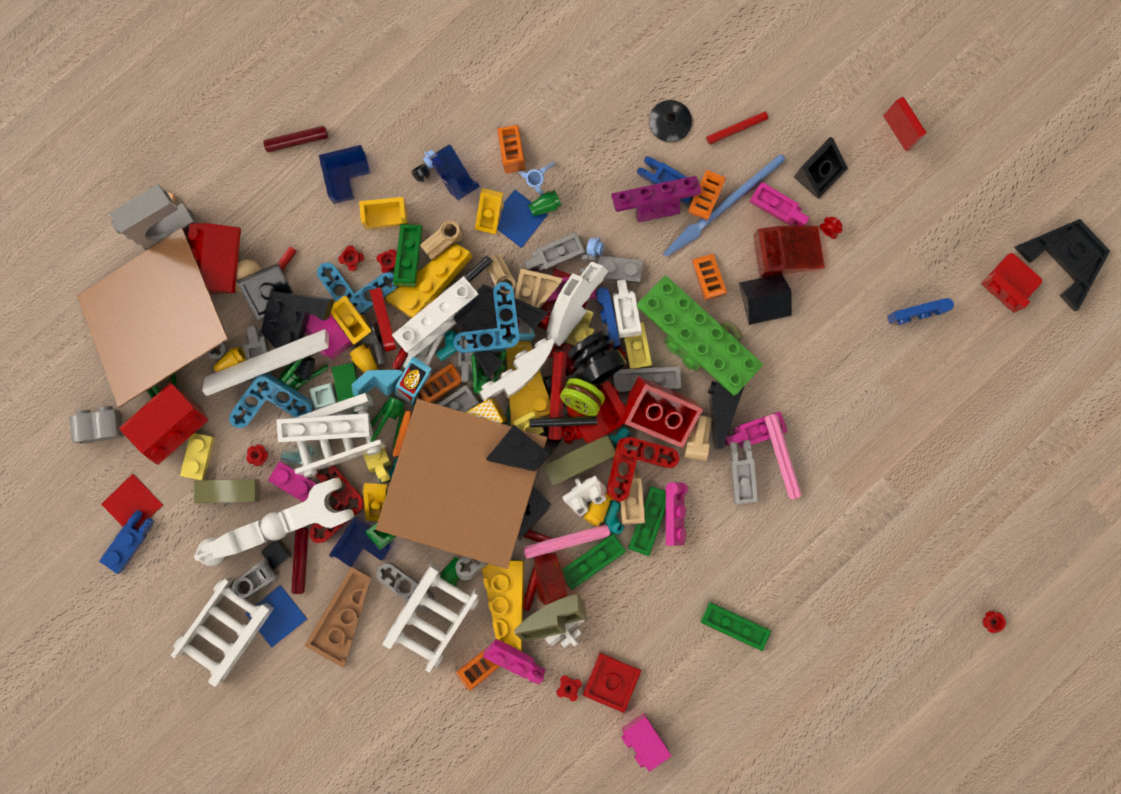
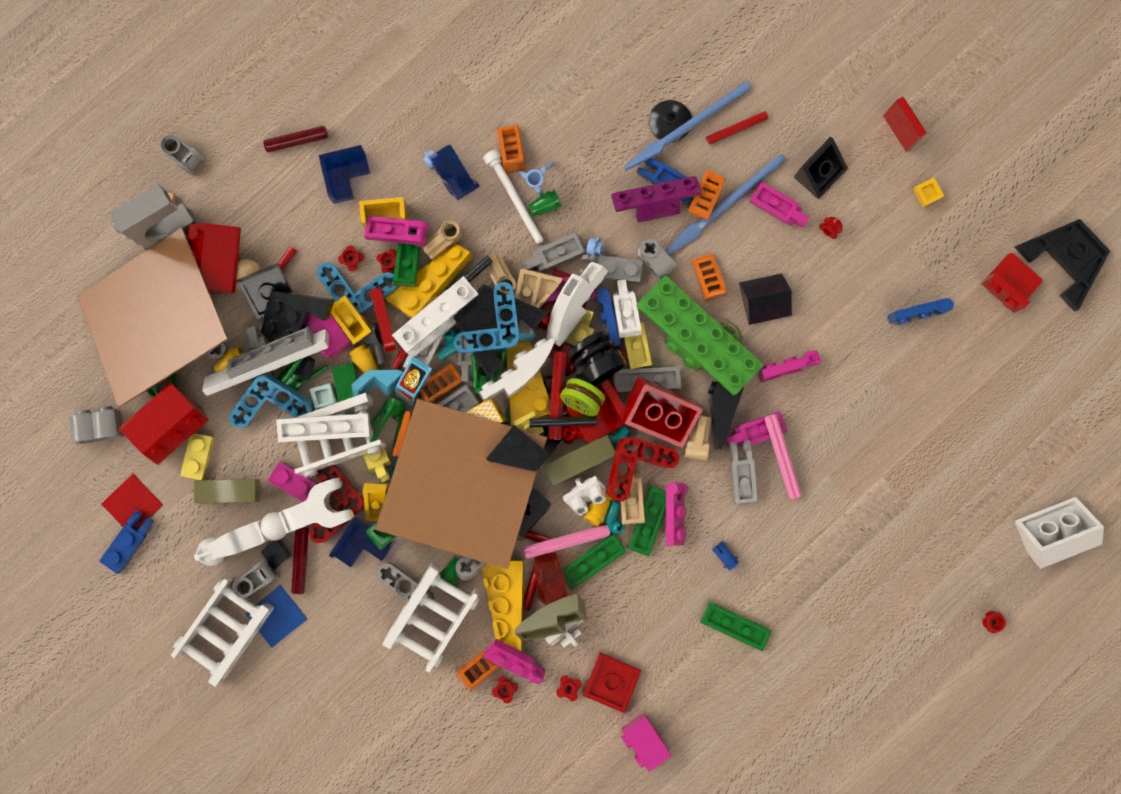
(184, 155): none -> light grey piece
(257, 461): red plate -> none
(270, 352): none -> light grey tile
(294, 457): clear light blue arm -> none
(339, 621): medium nougat wing -> none
(396, 230): none -> dark pink plate
(420, 172): black hinge -> none
(489, 211): yellow slope -> none
(494, 160): none -> white piece
(504, 683): none -> red plate
(517, 220): blue piece -> none
(657, 147): none -> medium blue piece
(657, 261): none -> light grey piece
(726, 556): none -> blue pin
(788, 250): clear red slope -> none
(790, 366): none -> dark pink hinge
(928, 192): none -> yellow plate
(1059, 532): none -> white slope

